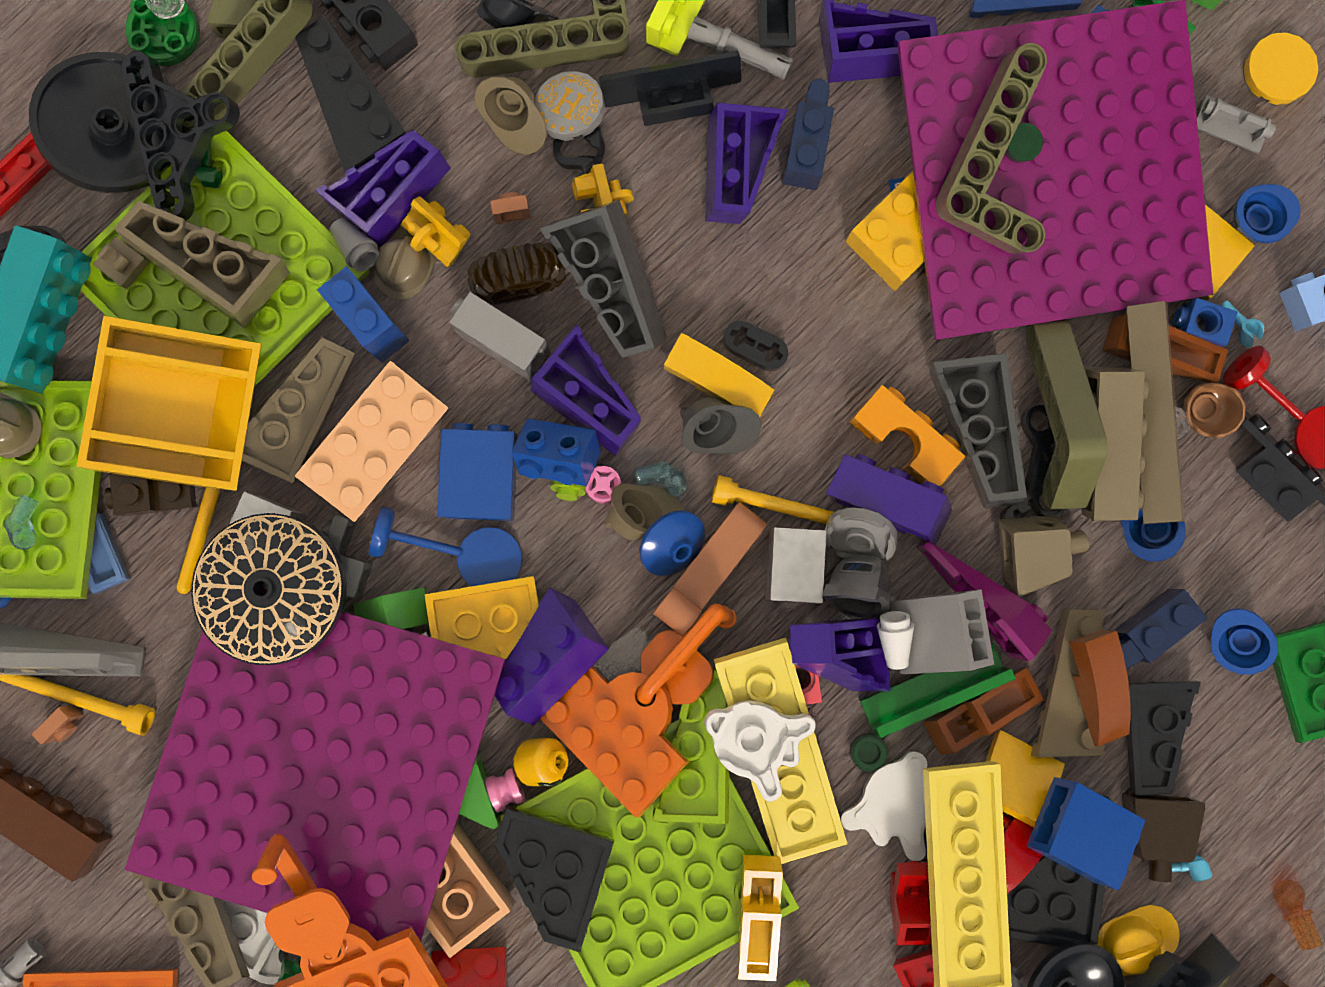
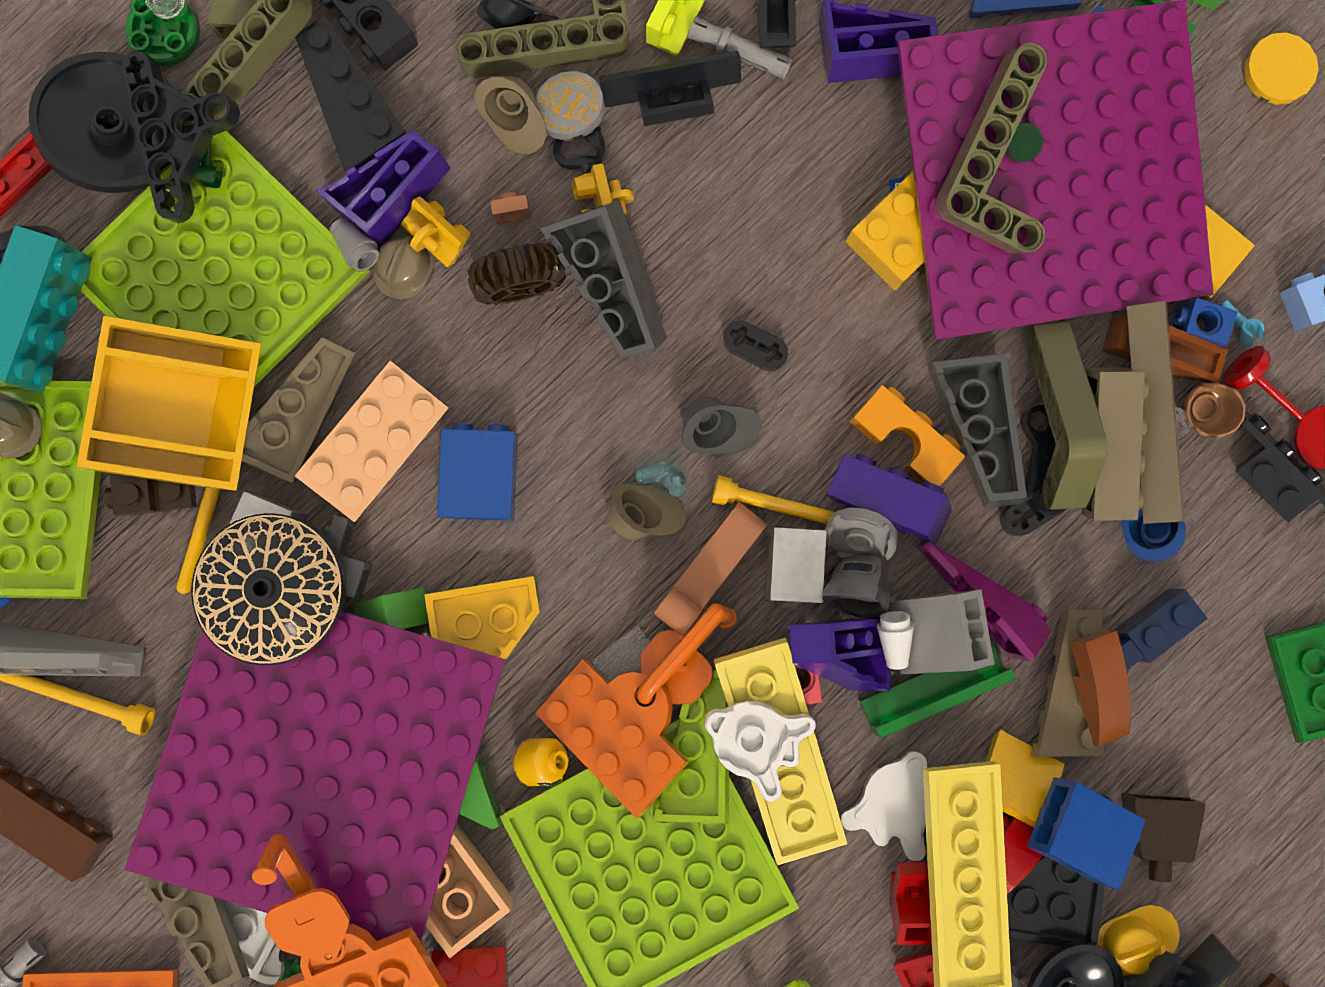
(19, 525): clear light blue arm -> none
(58, 725): nougat plate -> none
(106, 561): medium blue tile -> none
(120, 262): dark tan tile -> none
(215, 268): dark tan wedge -> none
(363, 314): blue brick -> none
(482, 559): blue piece -> none
(499, 335): light grey brick -> none
(505, 790): bright pink wheel -> none
(548, 658): dark purple wedge -> none
(554, 872): black plate -> none
(556, 452): blue brick -> none
(567, 492): lime plate -> none
(585, 393): dark purple wedge -> none
(602, 481): bright pink wheel -> none
(672, 543): blue dish -> none
(716, 375): yellow slope -> none
(737, 156): dark purple wedge -> none
(759, 917): yellow slope -> none
(809, 138): dark blue hinge -> none
(868, 752): dark green tile -> none
(983, 714): dark orange slope -> none
(1037, 552): dark tan torso -> none
(1156, 733): black wing -> none
(1198, 869): medium azure hand -> none
(1234, 124): light grey hinge -> none
(1243, 642): blue piece -> none
(1266, 213): blue piece -> none
(1291, 897): clear orange axle -> none

